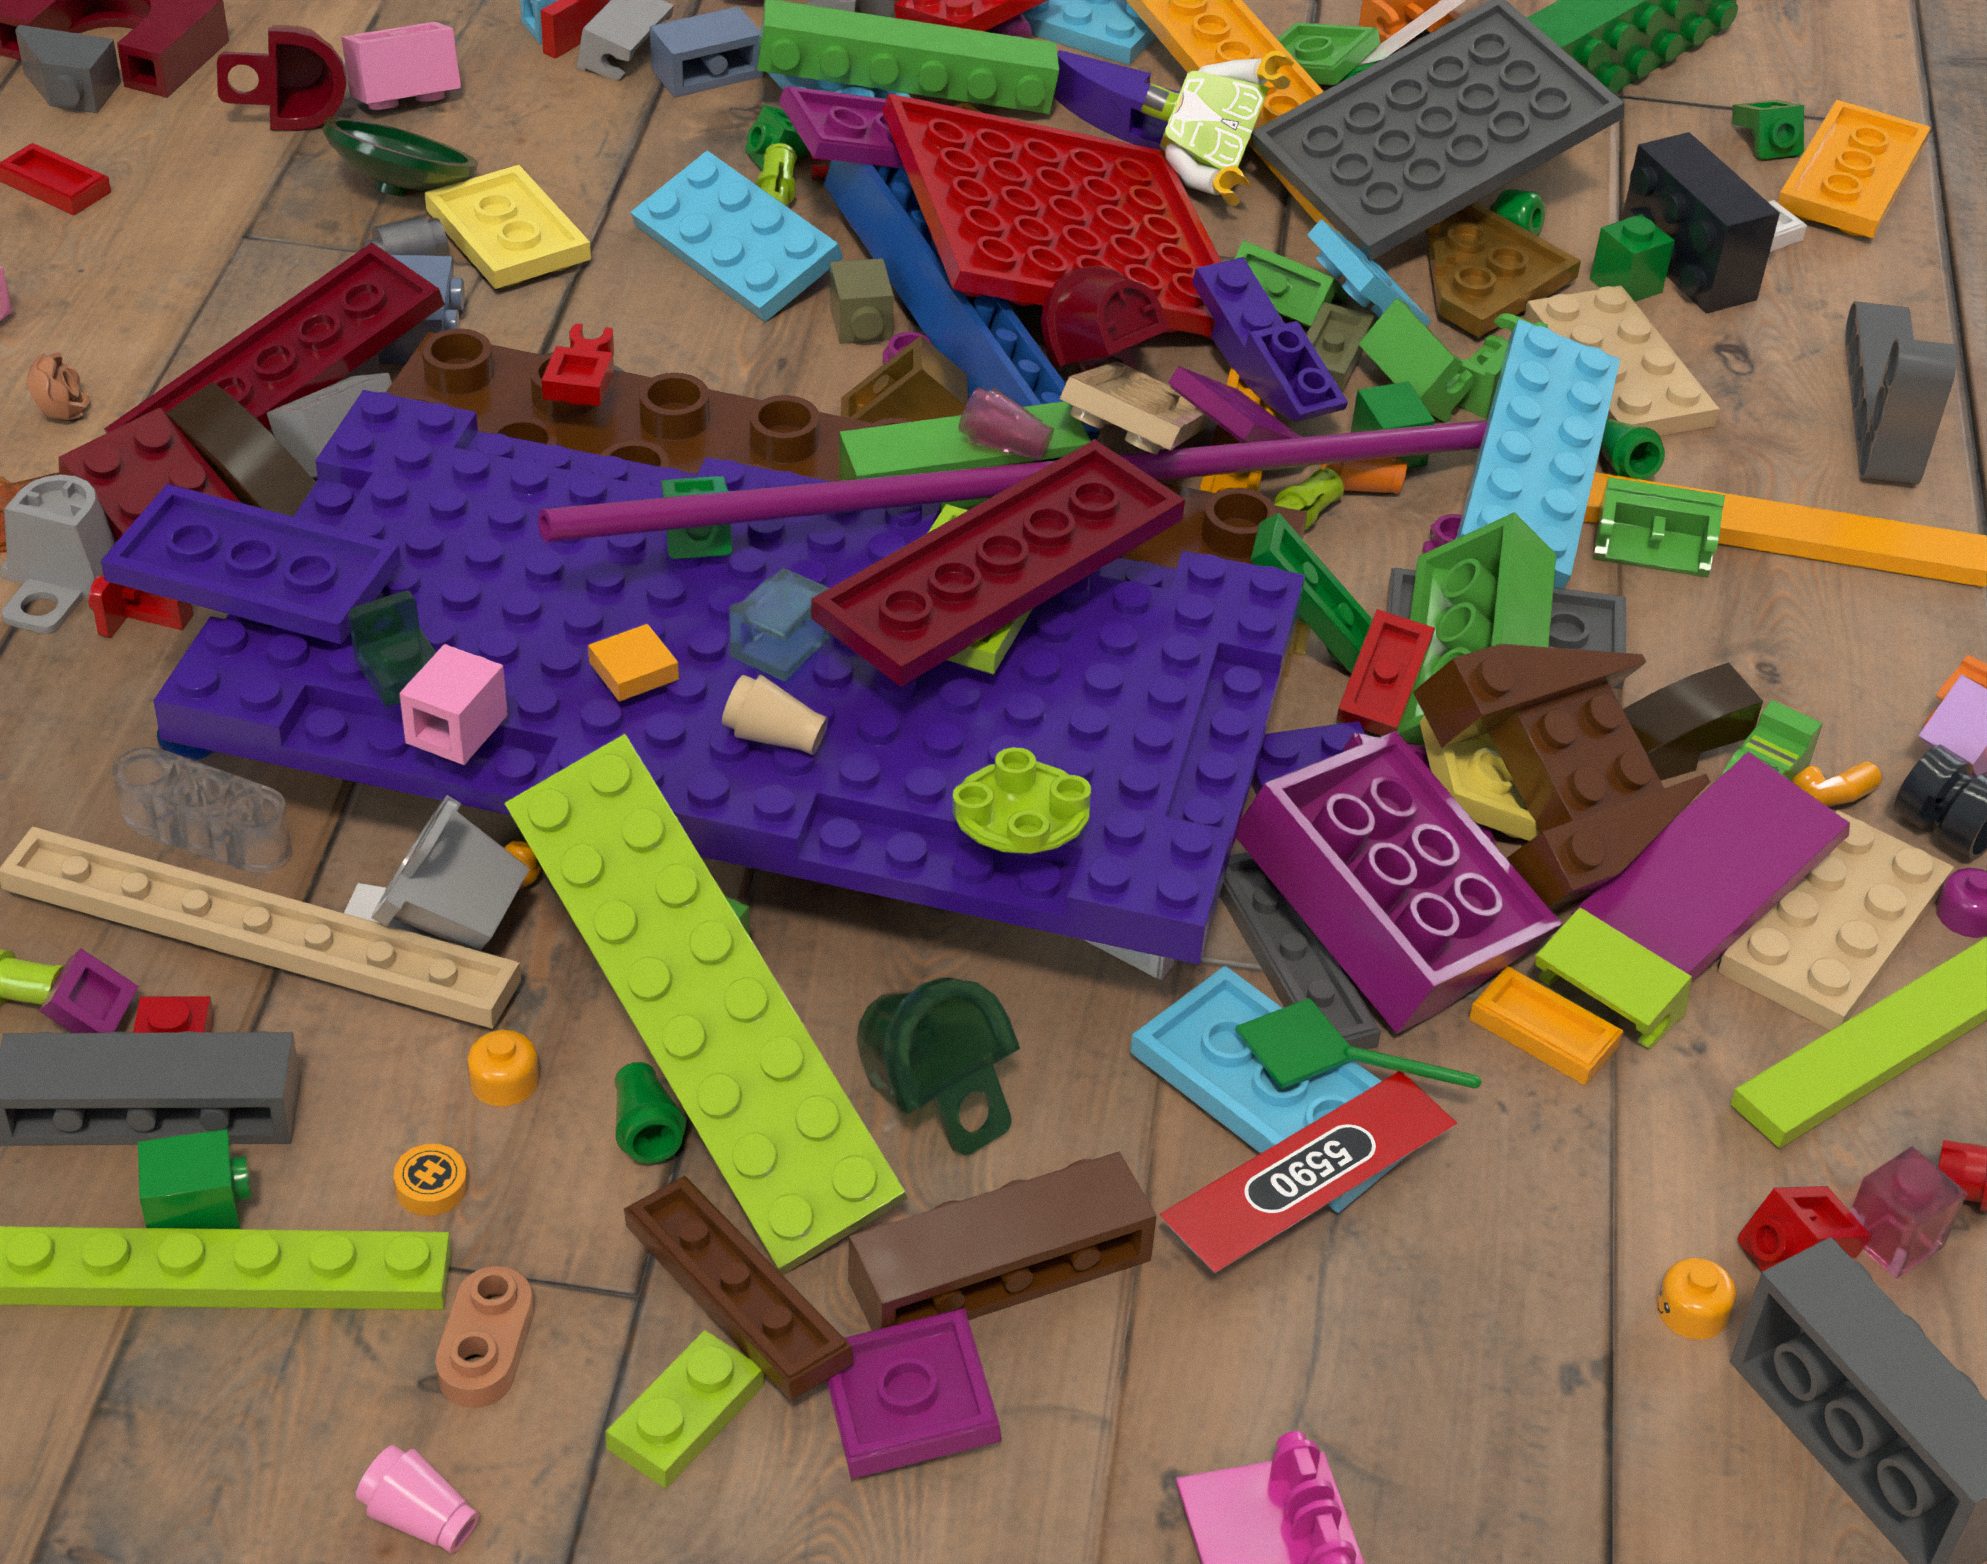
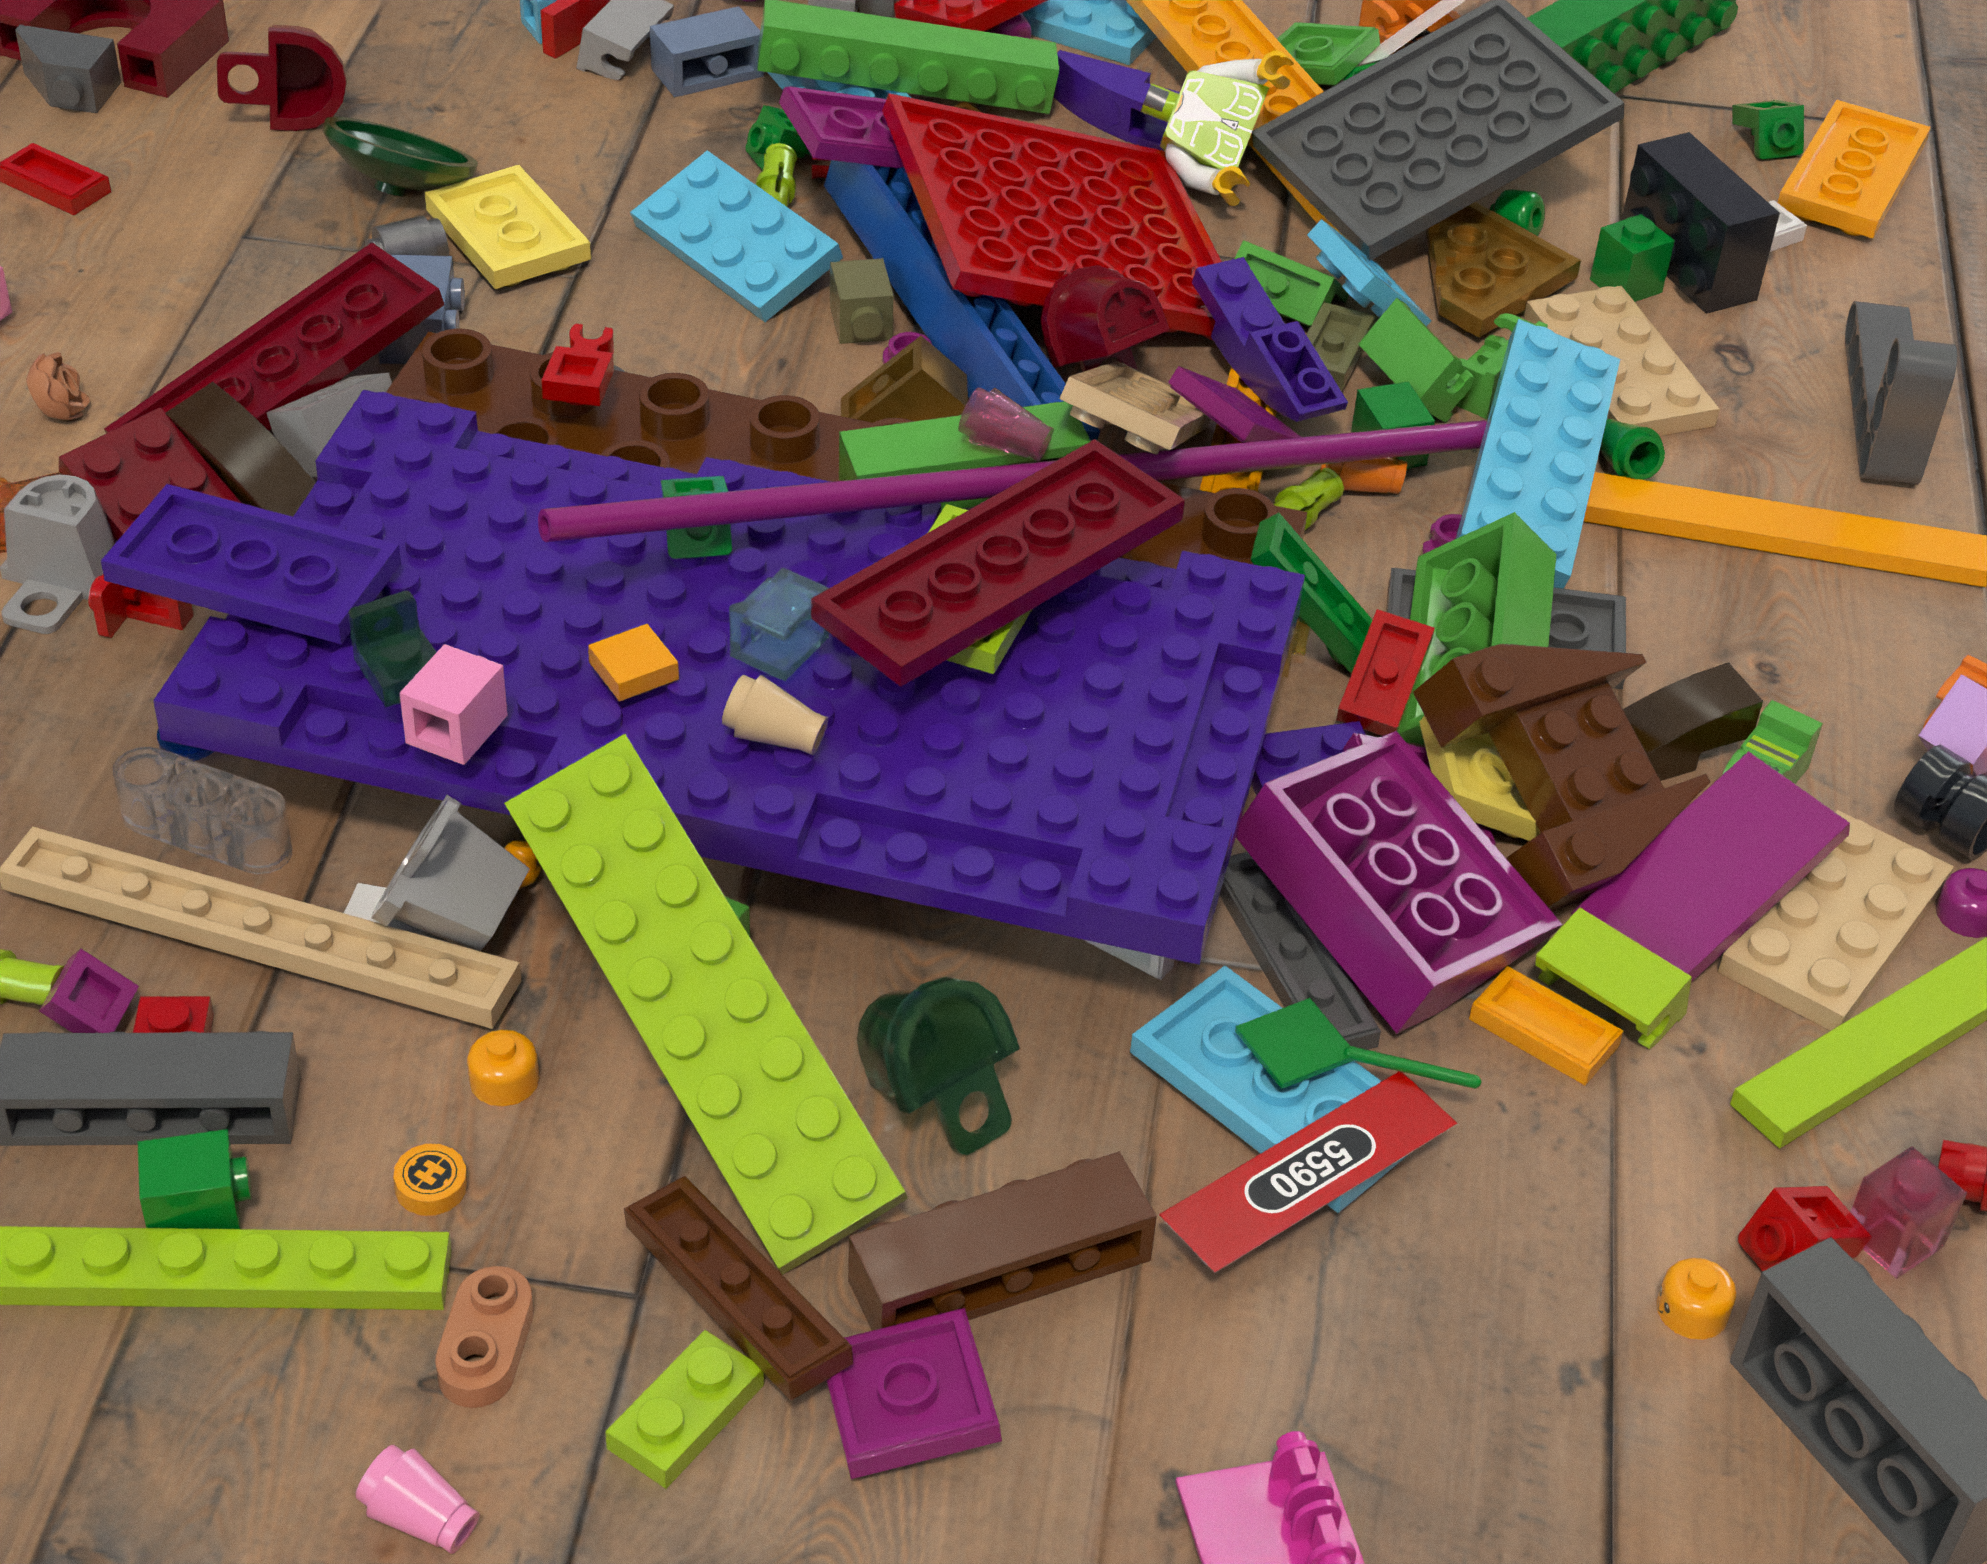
(401, 64): bright pink brick -> none
(646, 1116): green cone -> none
(1021, 804): lime dish -> none
(1658, 527): bright green hinge -> none
(1842, 788): light orange arm -> none

